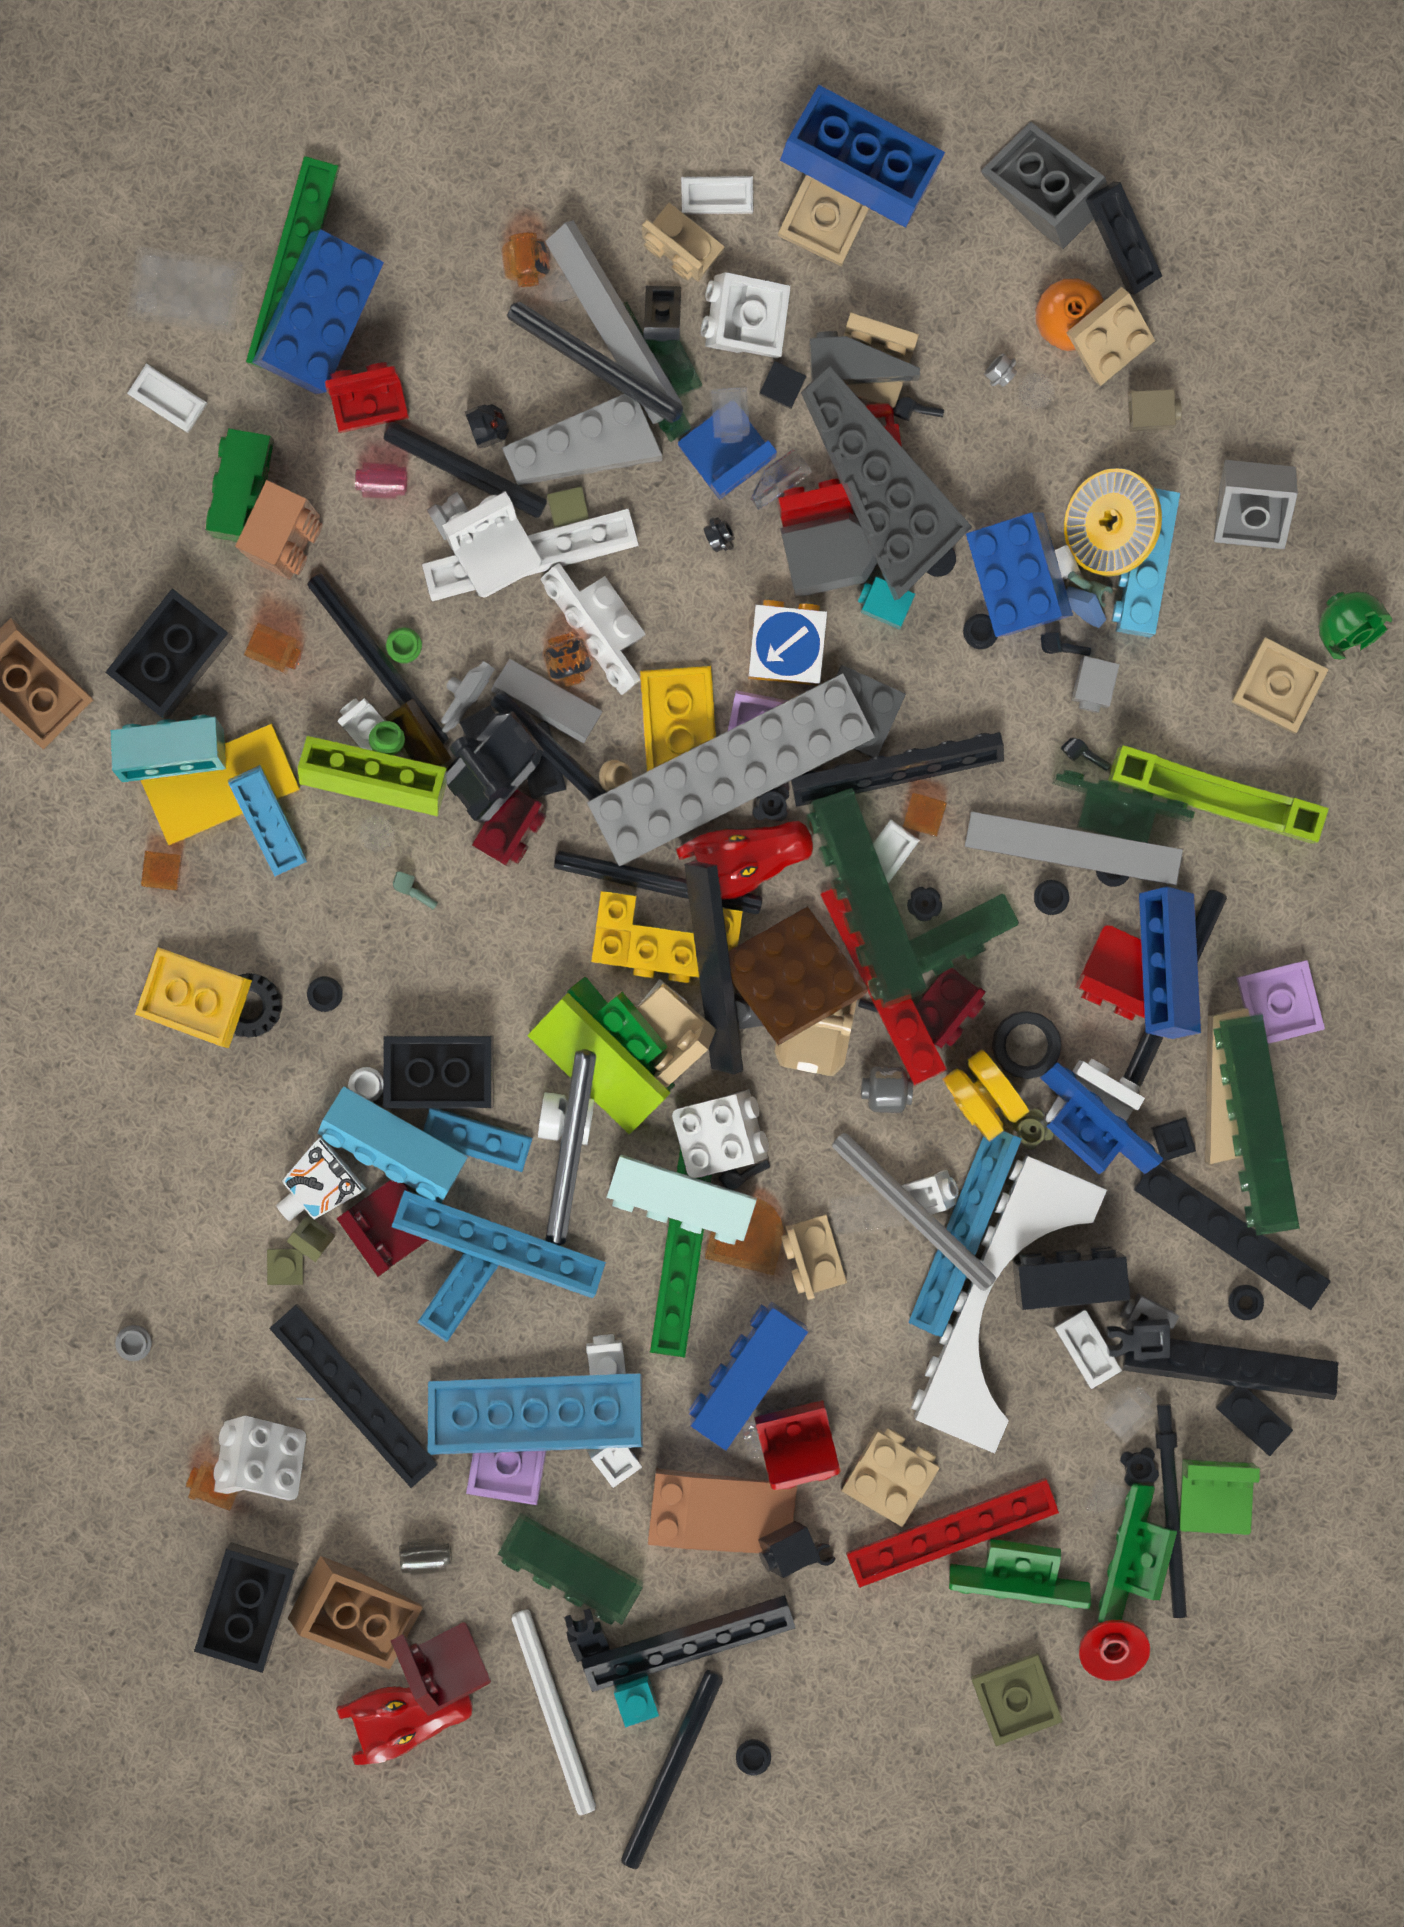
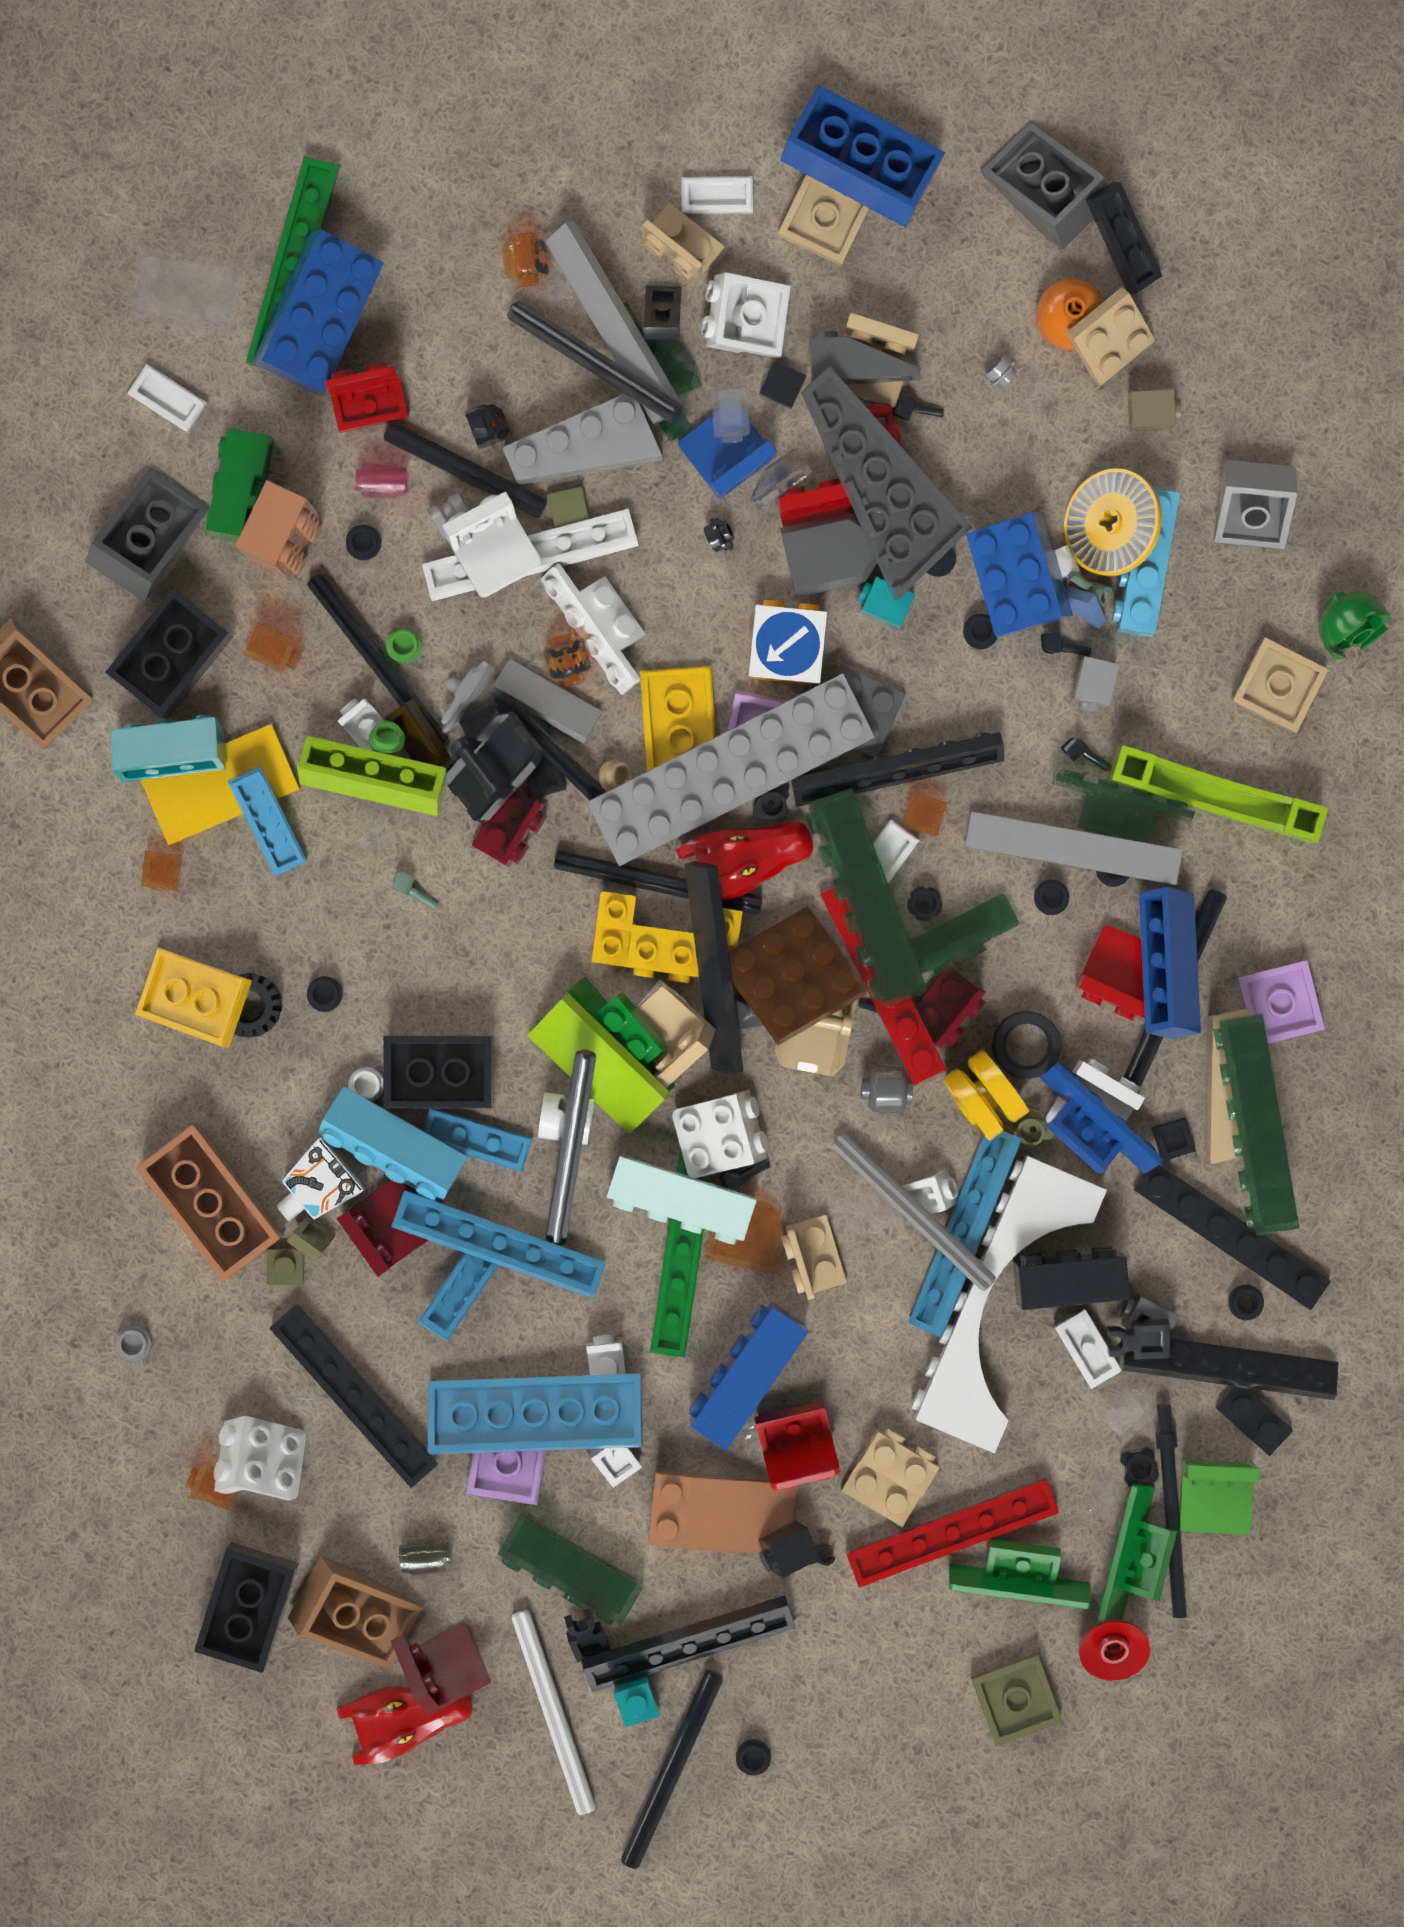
(146, 534): none -> dark grey slope
(210, 1201): none -> nougat brick
(363, 542): none -> black plate

